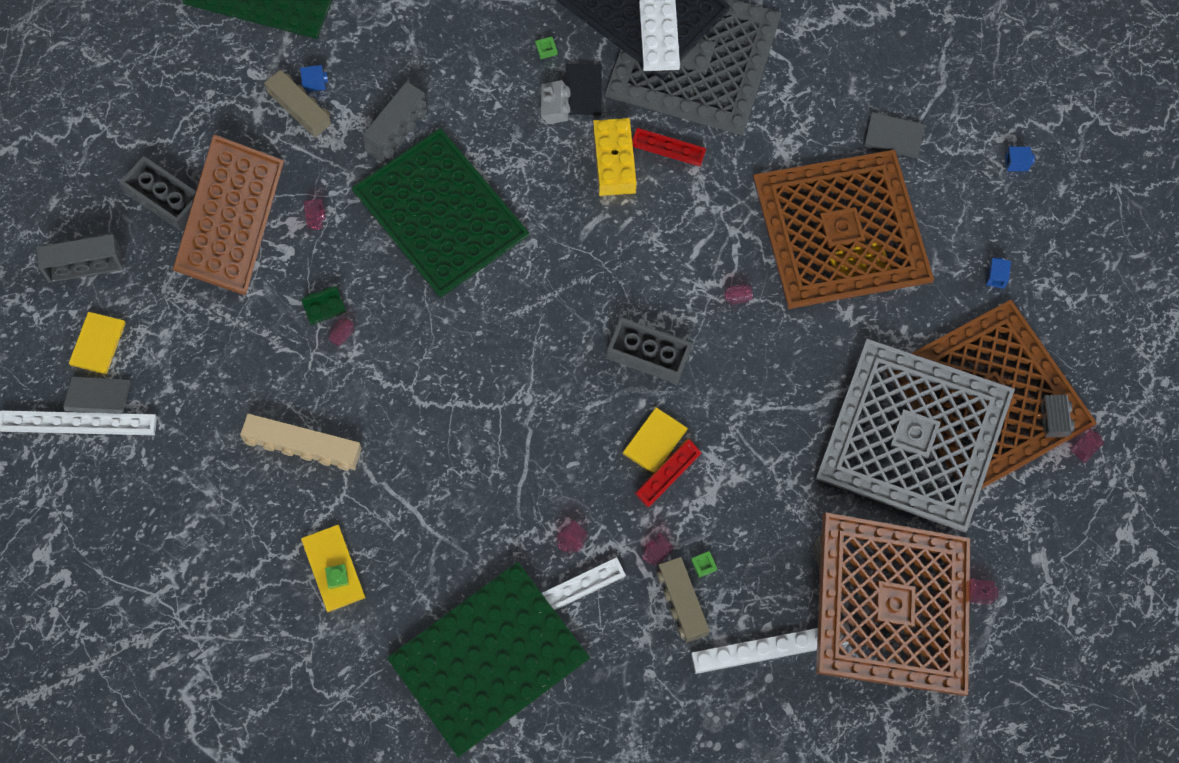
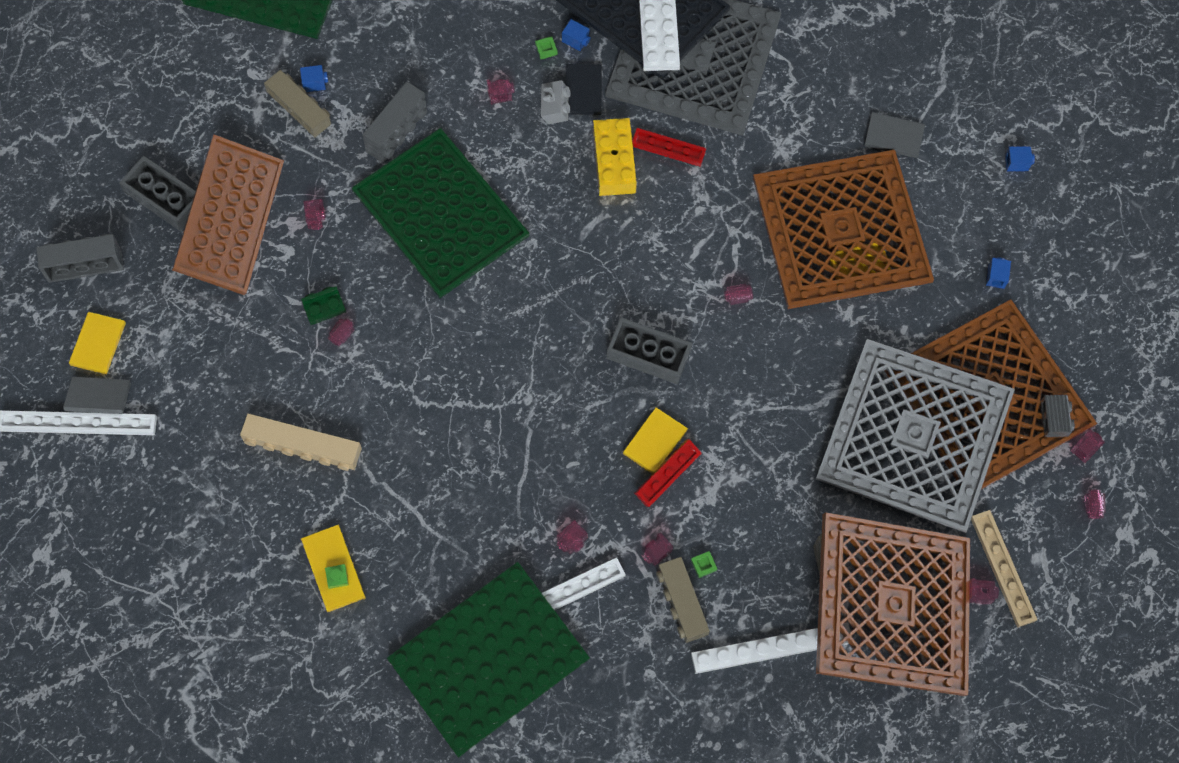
(500, 91): none -> clear pink brick
(576, 35): none -> blue brick
(1003, 568): none -> tan plate
(1095, 504): none -> clear pink brick

